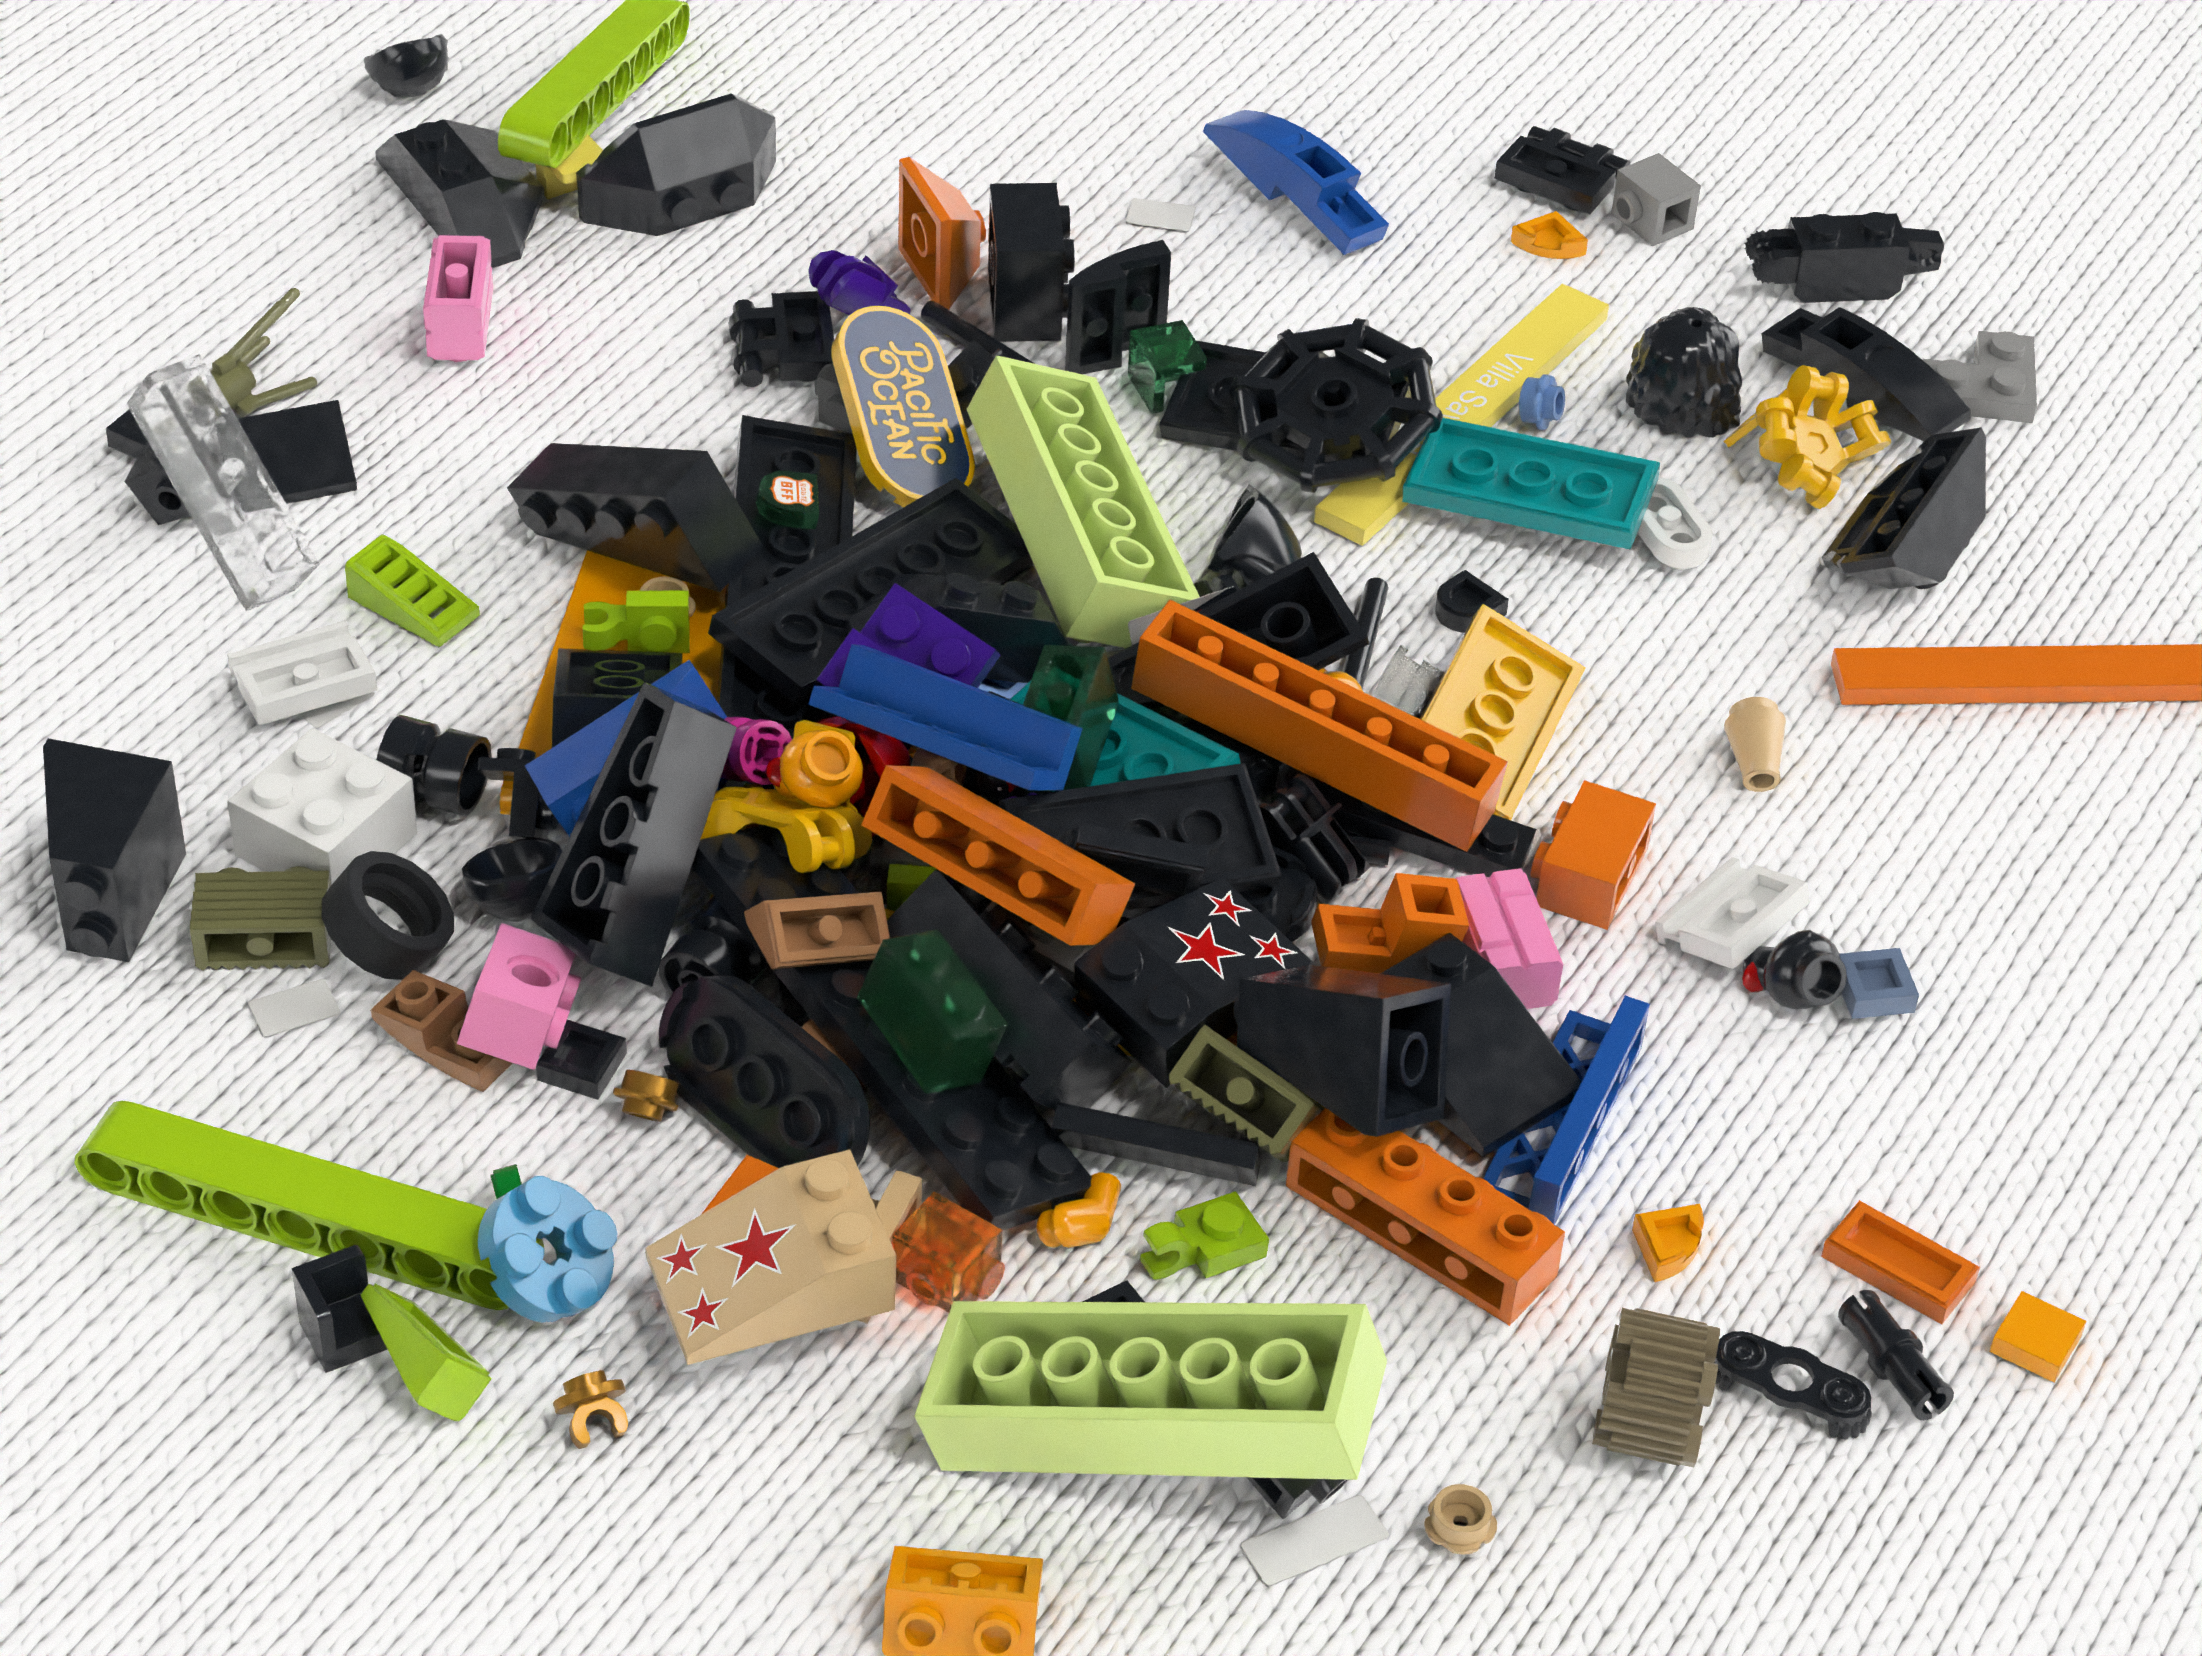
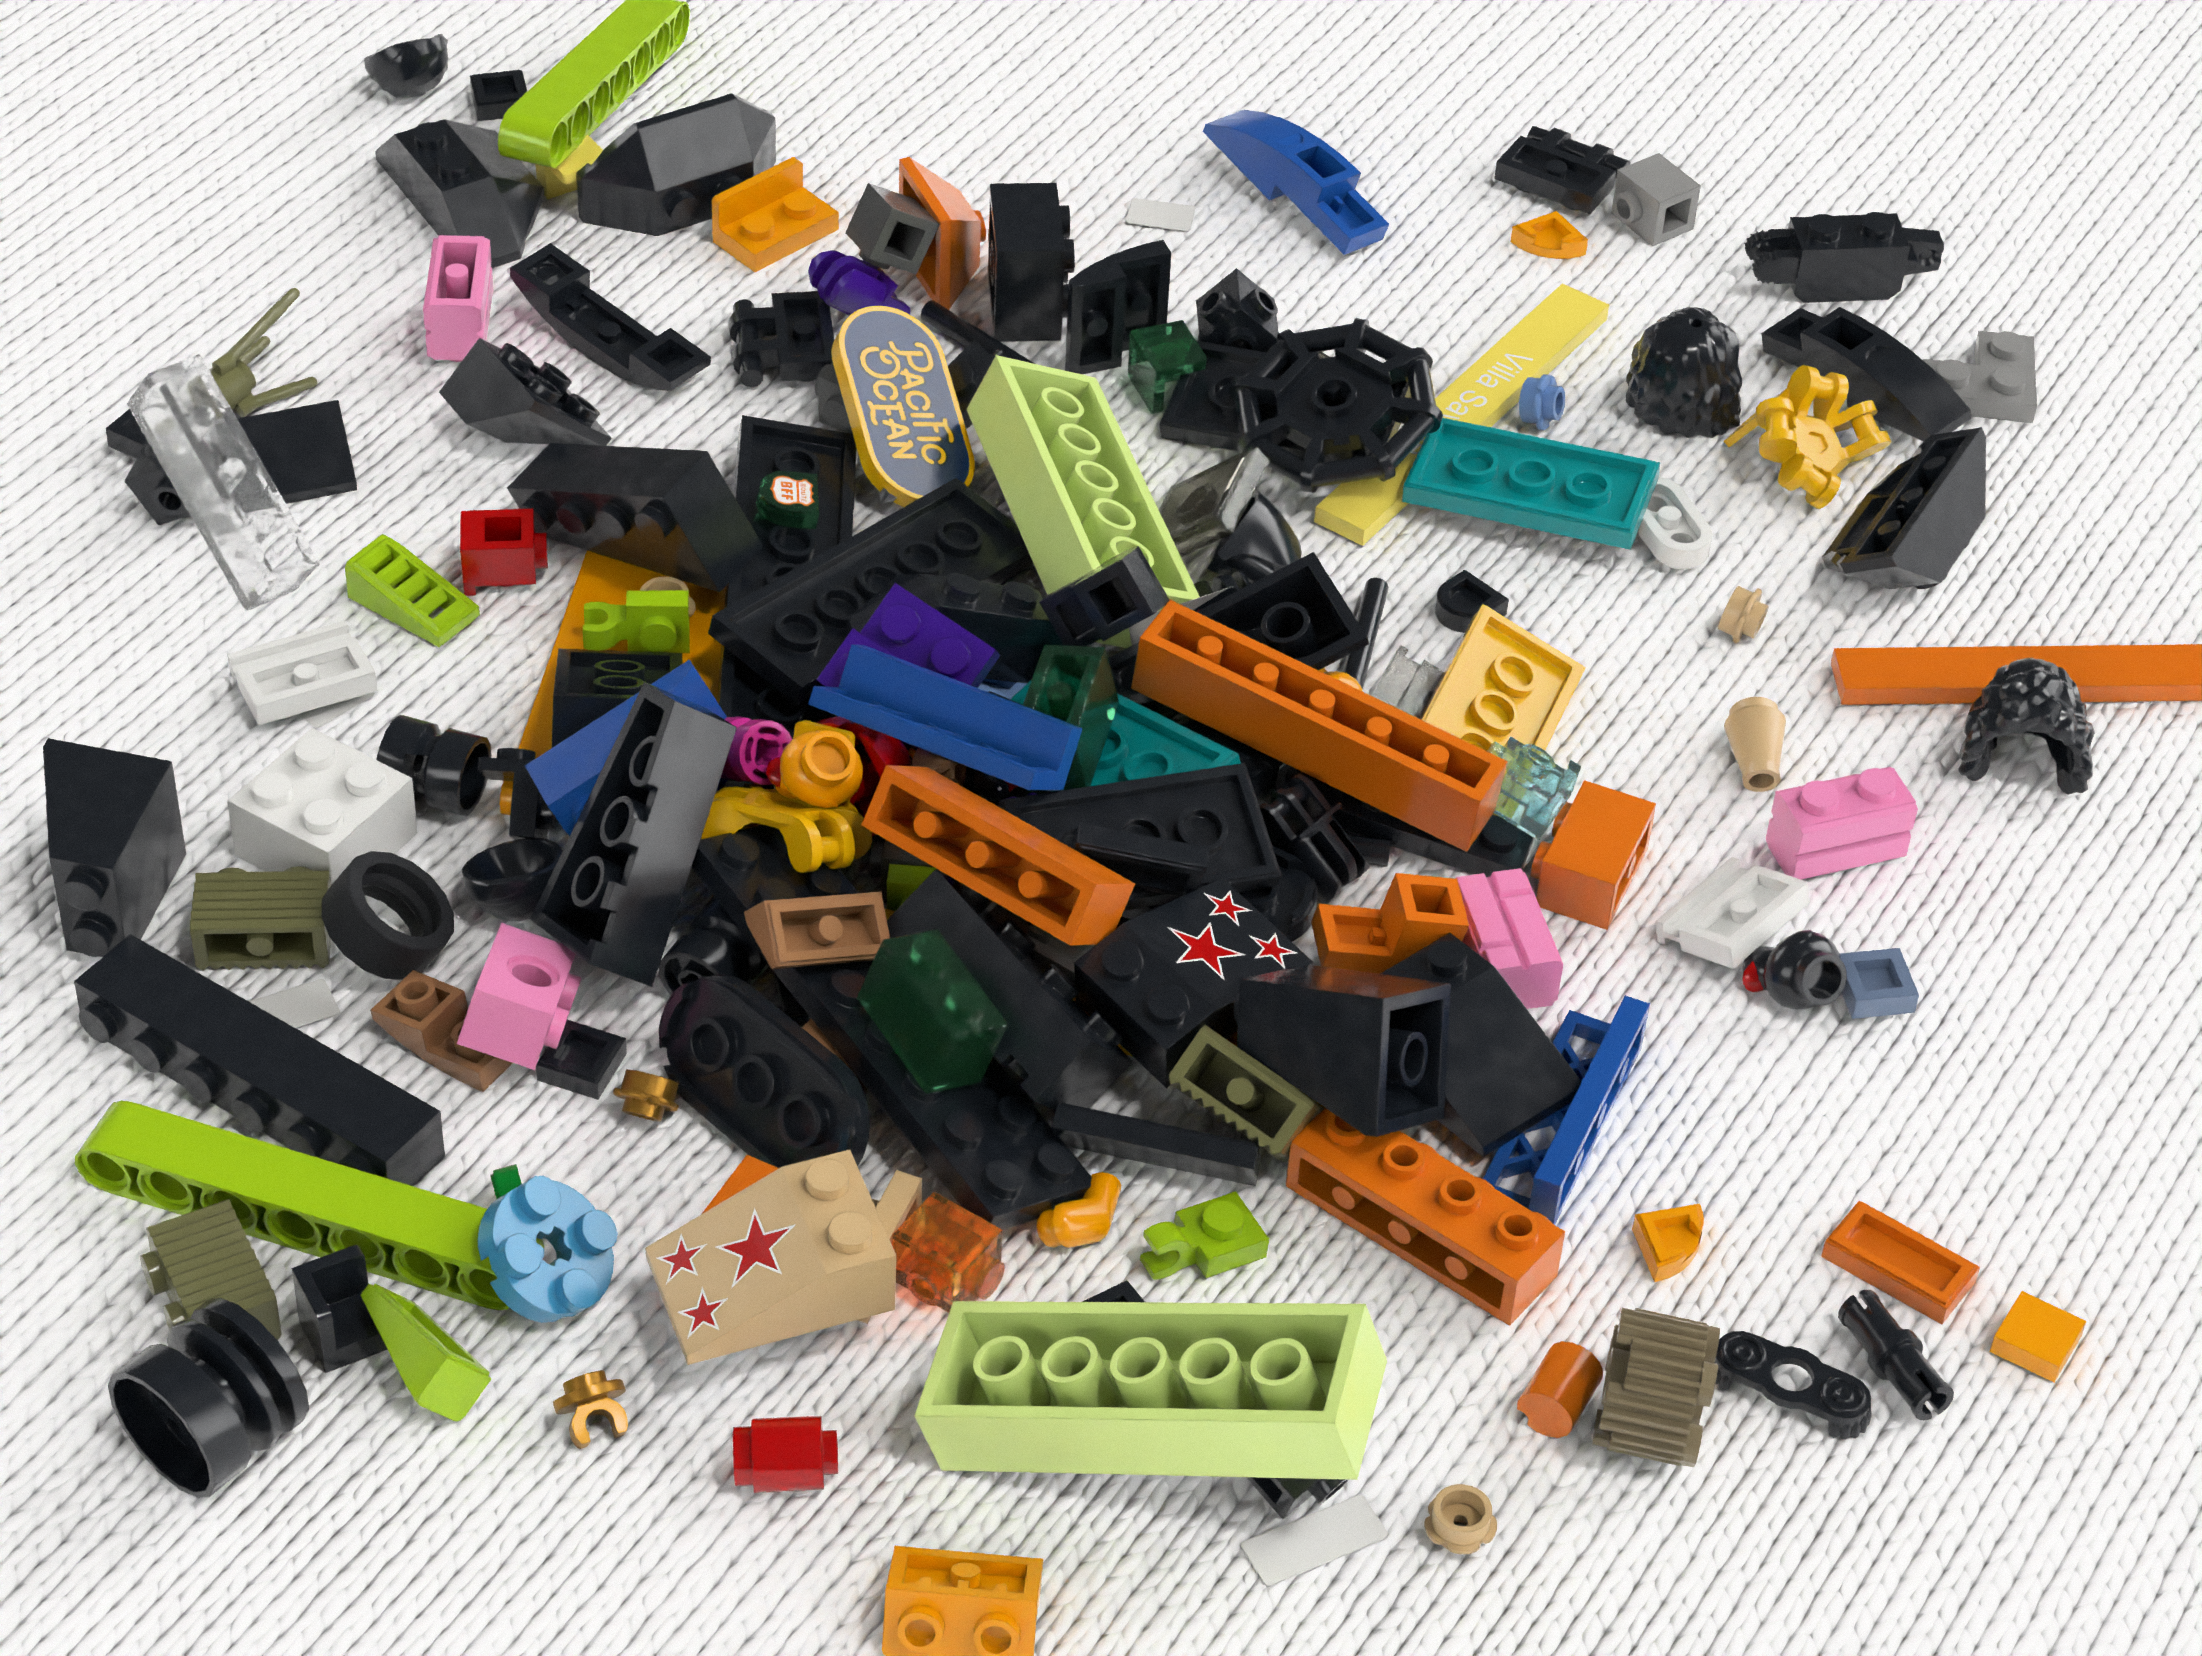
(206, 1259): none -> olive brick
(208, 1397): none -> black wheel
(255, 1065): none -> black brick
(496, 93): none -> black tile
(500, 548): none -> red brick
(519, 401): none -> black slope
(598, 329): none -> black slope
(770, 216): none -> light orange bracket
(784, 1454): none -> red brick
(891, 229): none -> dark grey brick
(1105, 600): none -> black brick
(1212, 501): none -> clear smoke plate
(1238, 314): none -> black brick
(1532, 786): none -> clear light blue brick
(1560, 1389): none -> orange piece
(1743, 614): none -> tan plate
(1841, 823): none -> bright pink brick
(2035, 701): none -> black hair

